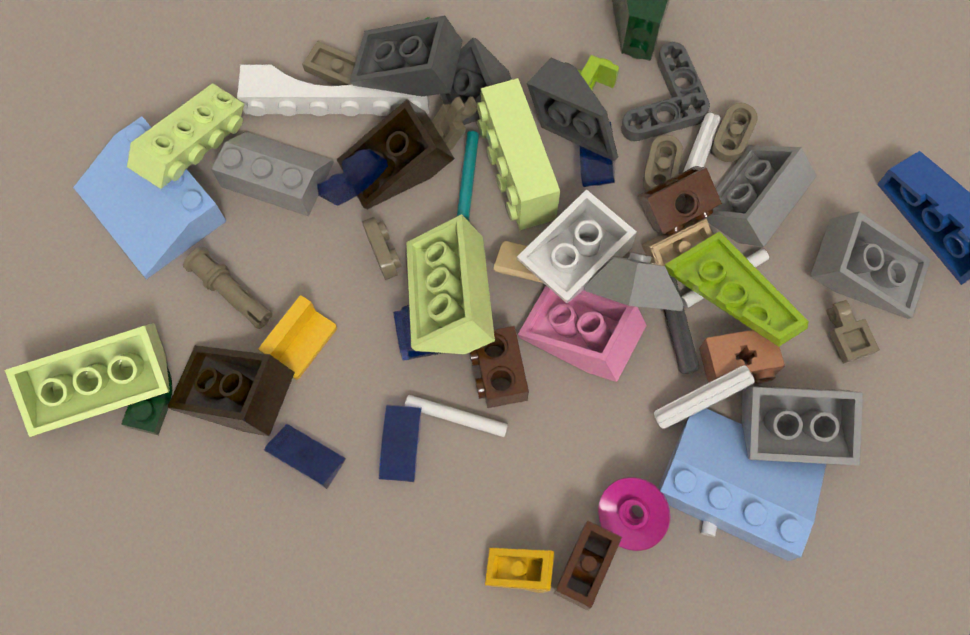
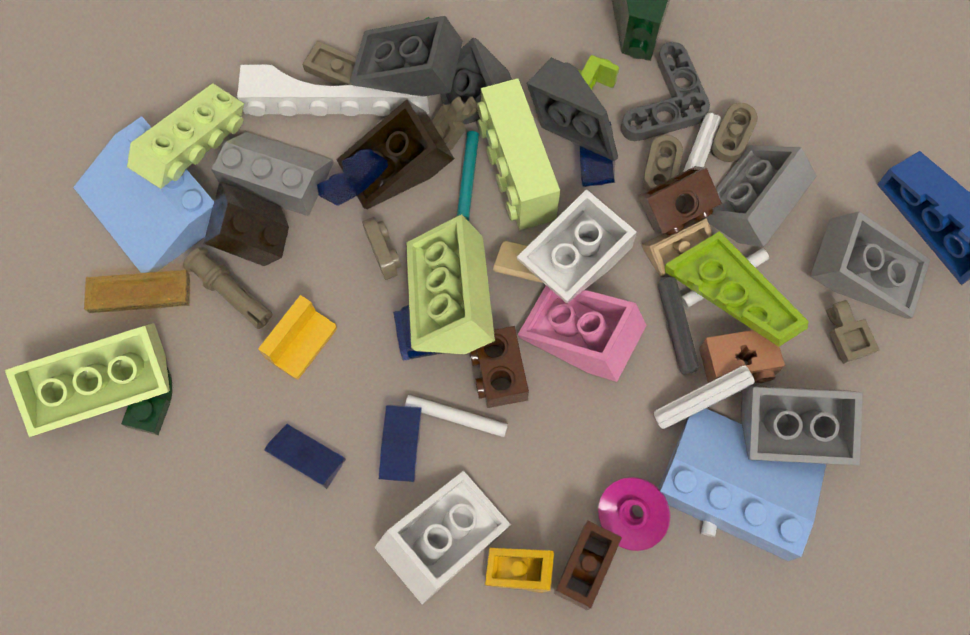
(137, 291): none -> clear yellow plate
(232, 389): dark brown slope -> none
(246, 226): none -> dark brown slope
(441, 536): none -> white slope
(636, 283): light grey slope -> none

